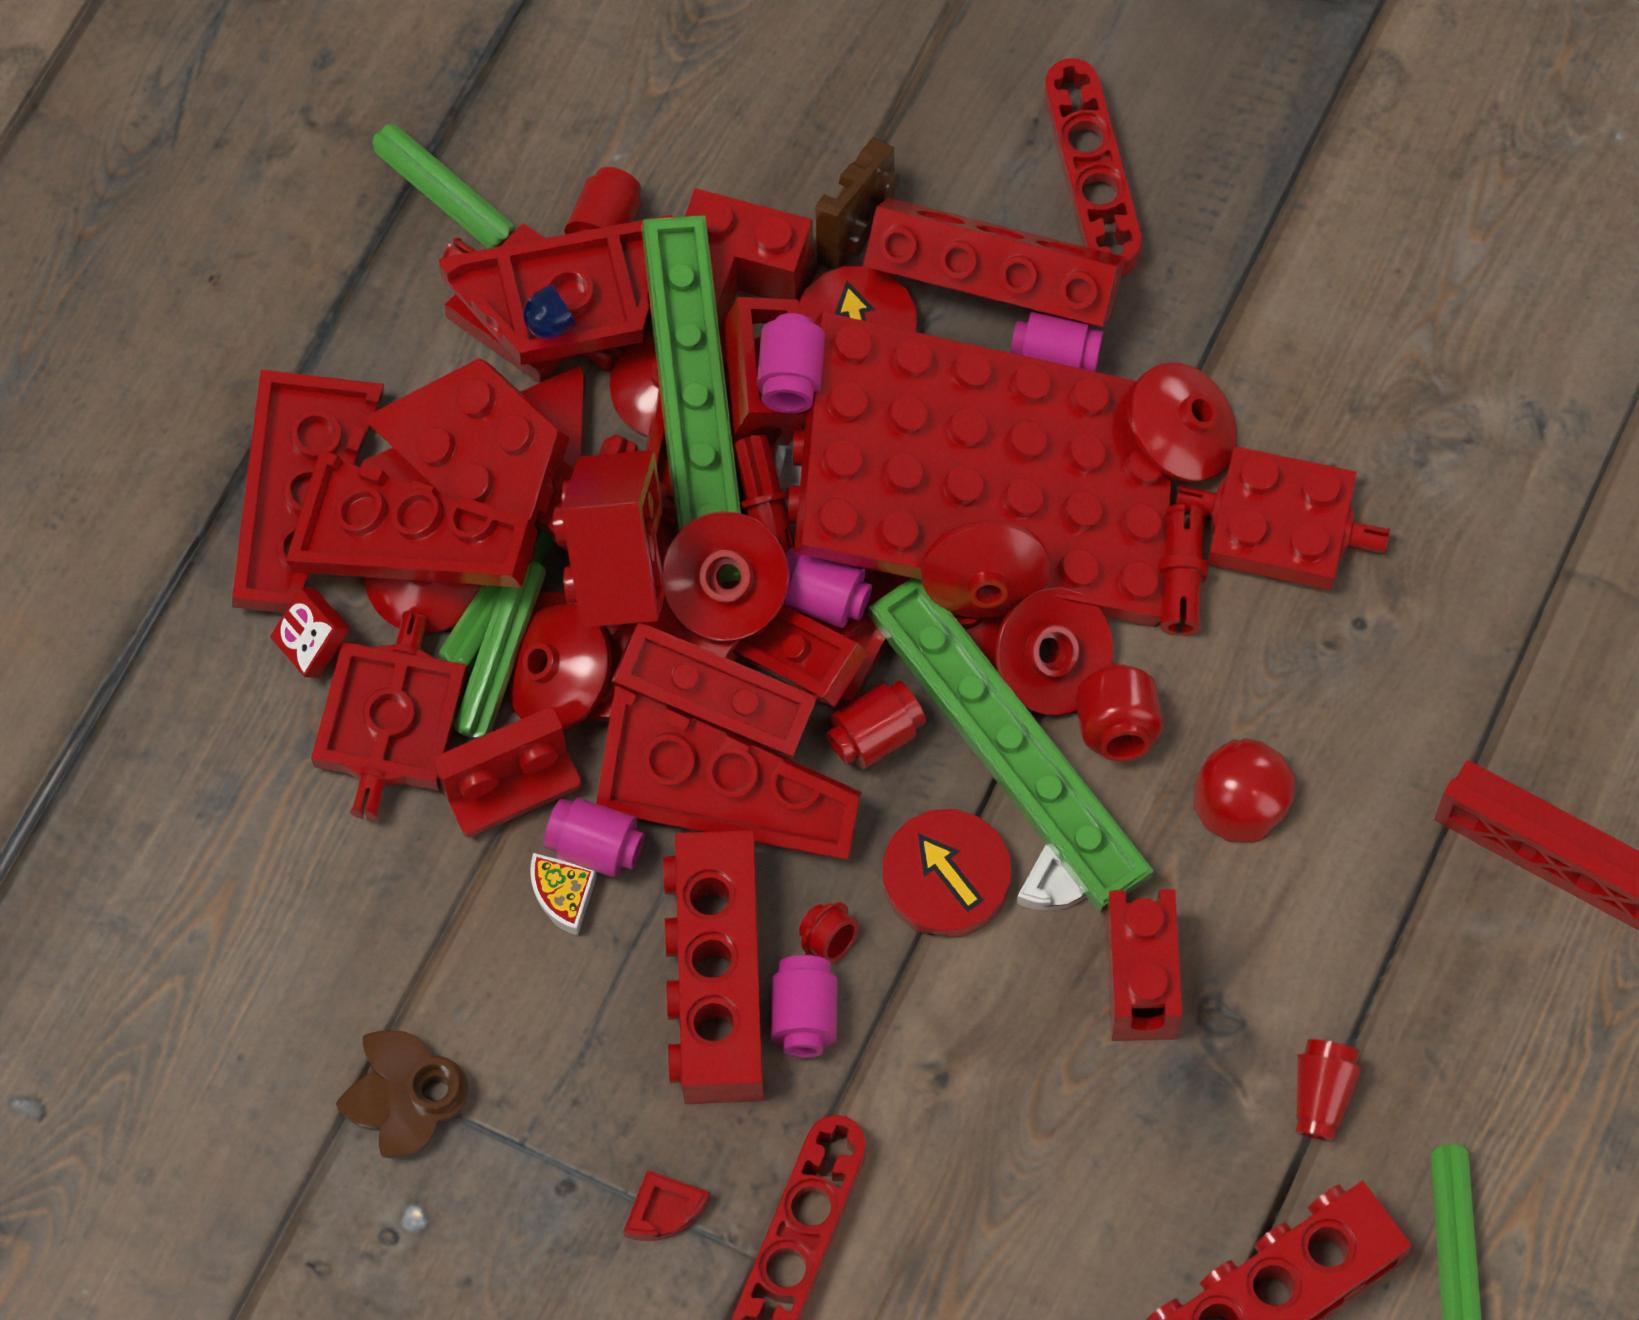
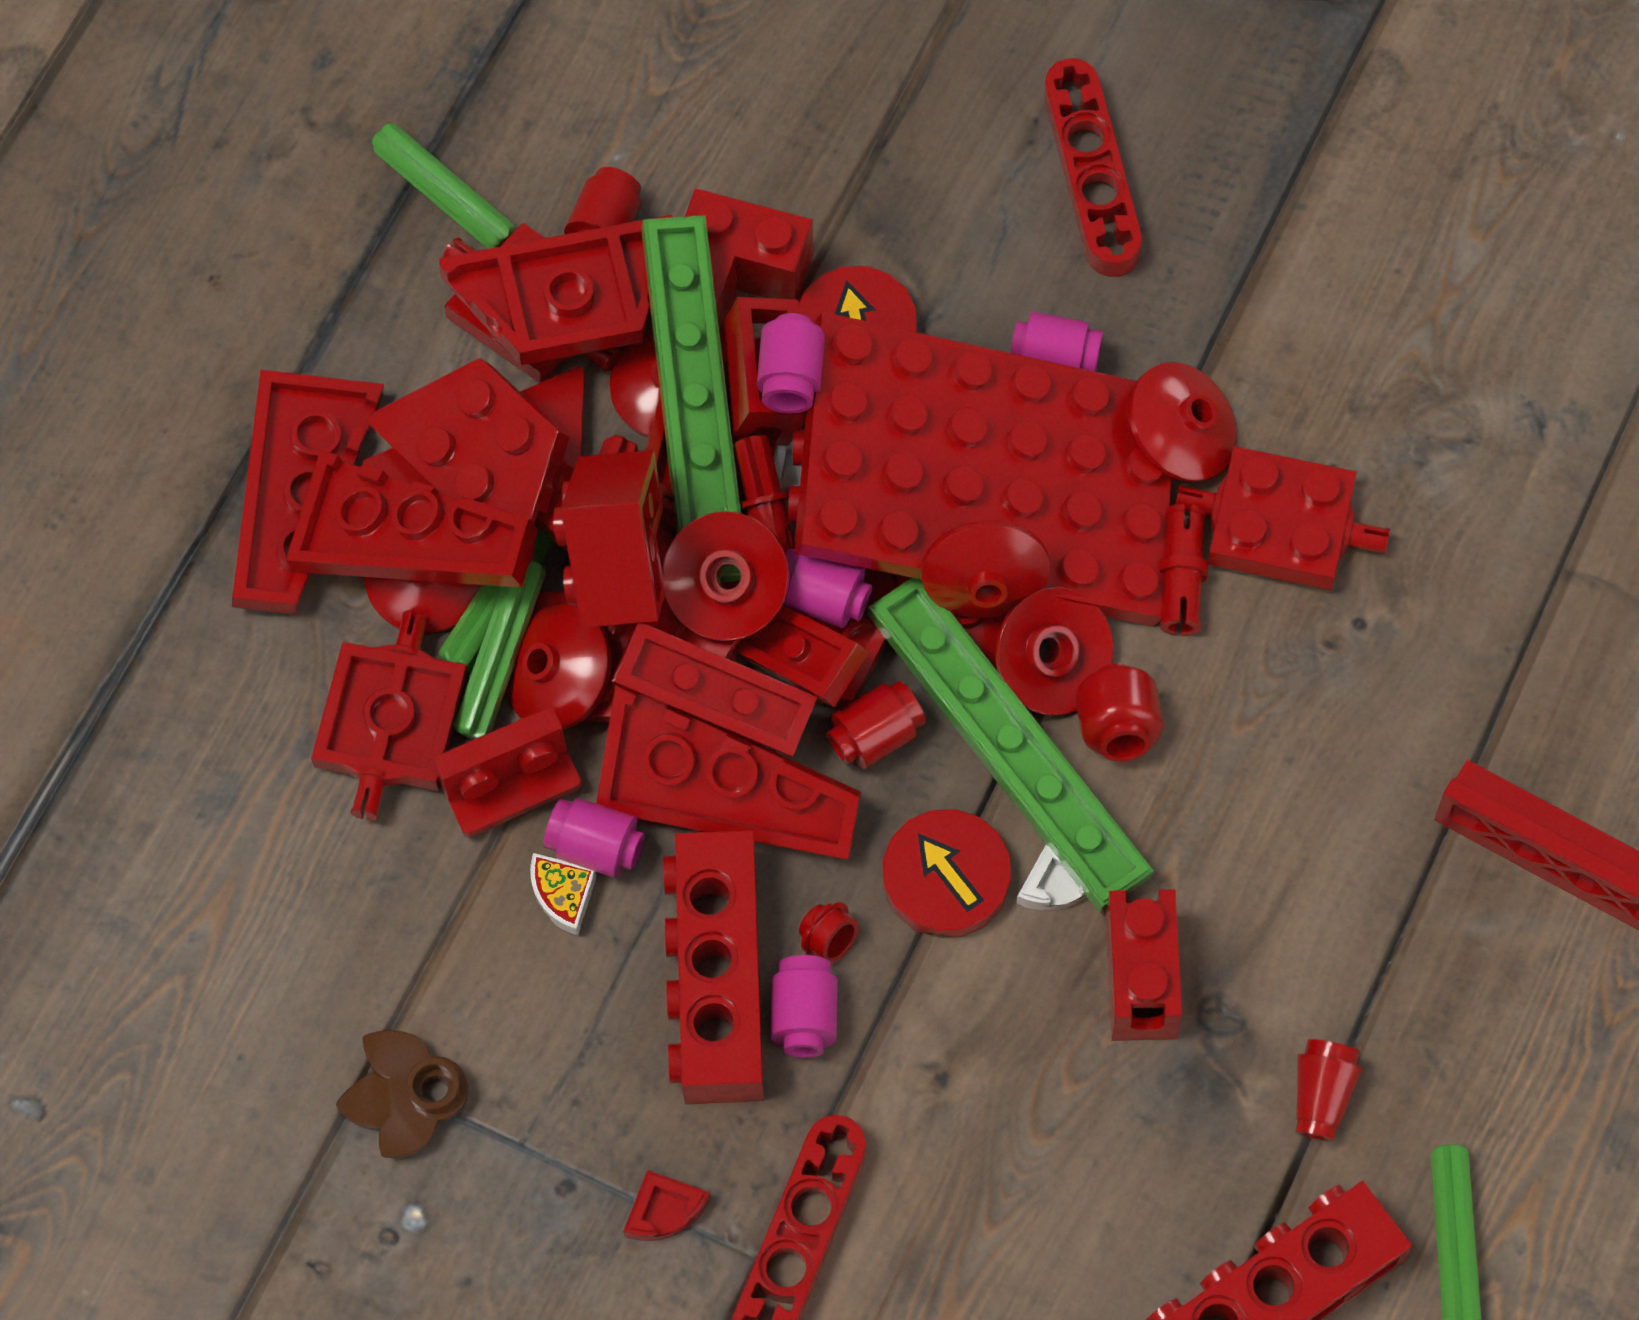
(309, 632): red tile -> none
(547, 314): clear blue hinge -> none
(844, 221): reddish brown wing -> none
(994, 261): red brick -> none
(1243, 790): red hair -> none

